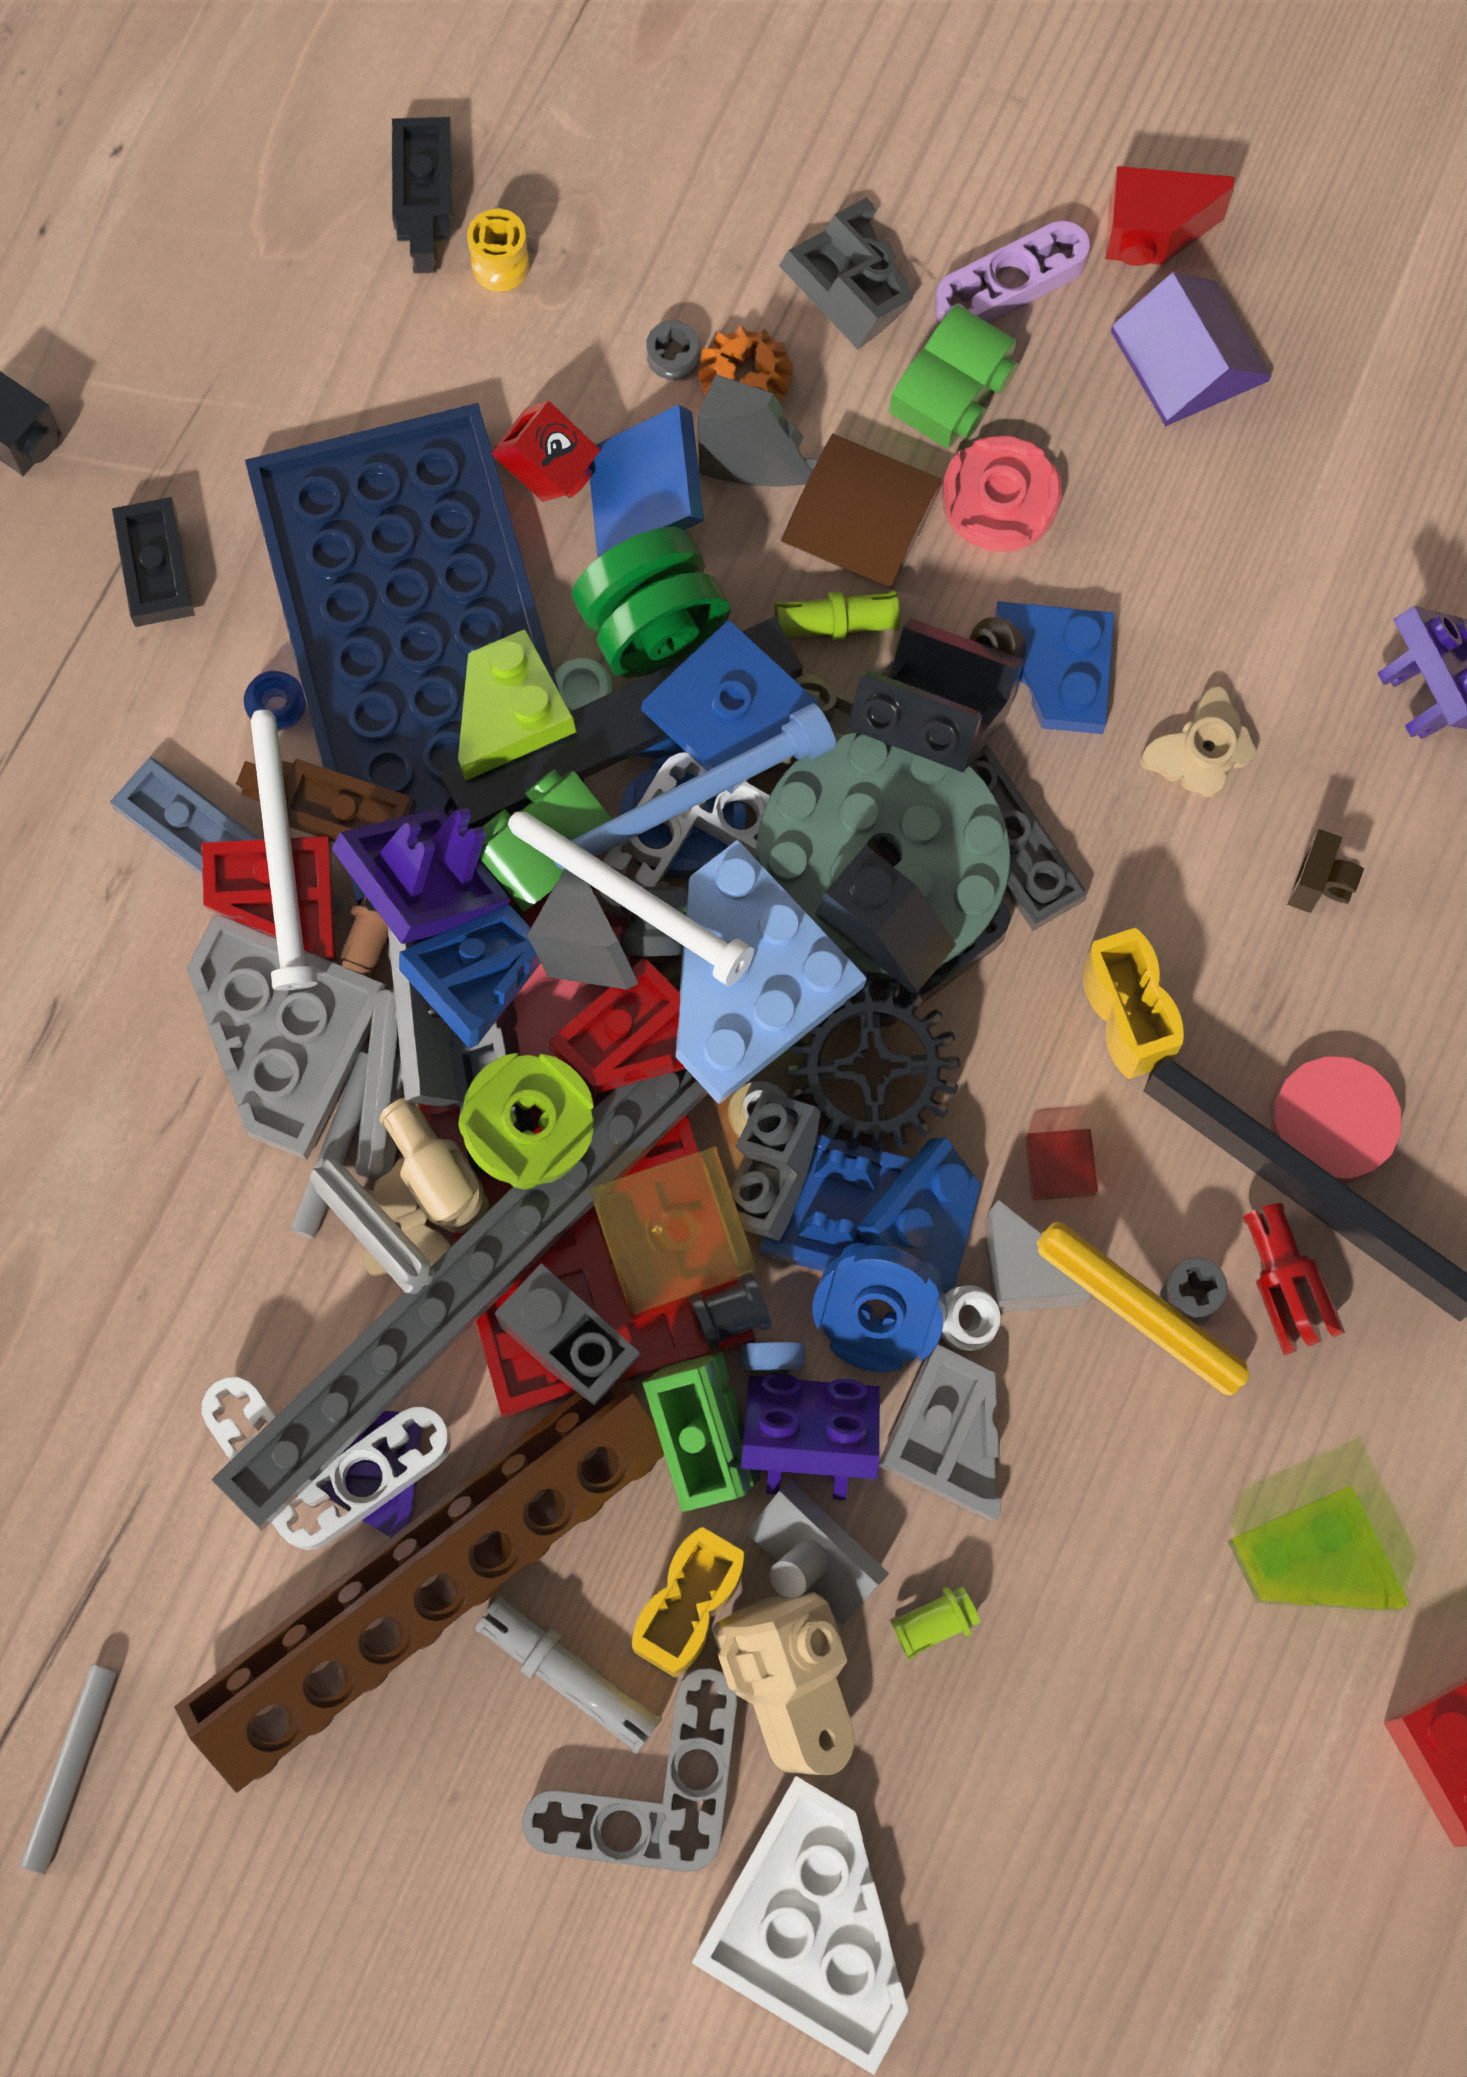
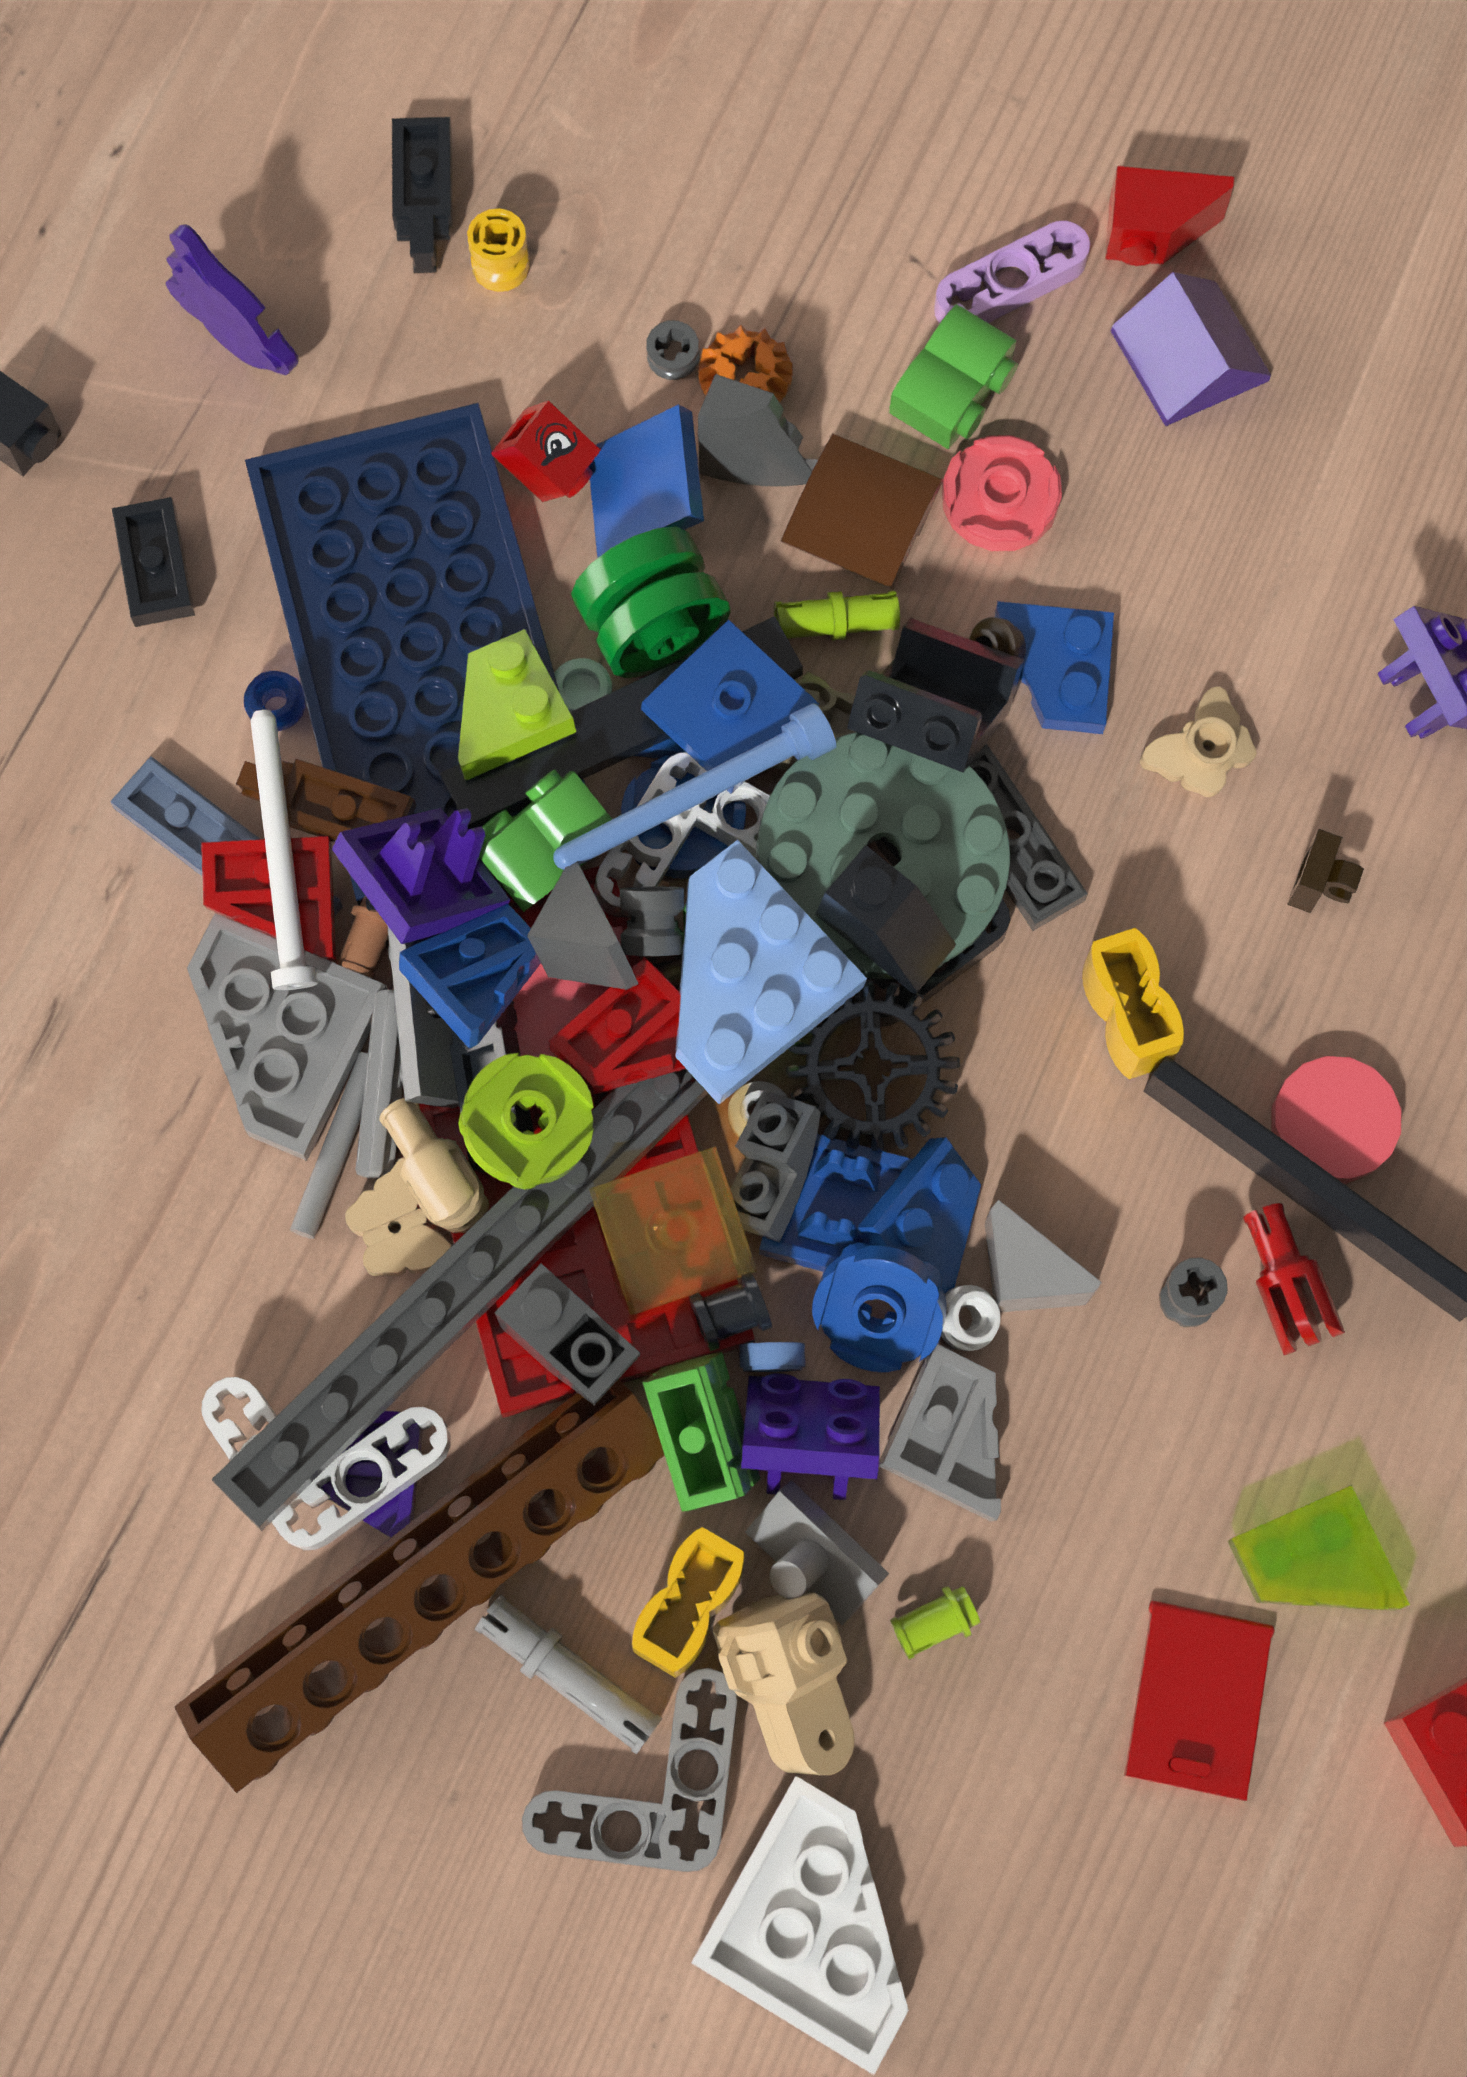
(68, 1769): light grey bar -> none
(224, 304): none -> dark purple tile
(372, 1226): light grey axle -> none
(729, 959): white bar -> none
(850, 274): dark grey slope -> none
(1061, 1164): clear red tile -> none
(1142, 1308): yellow axle -> none
(1199, 1700): none -> red container

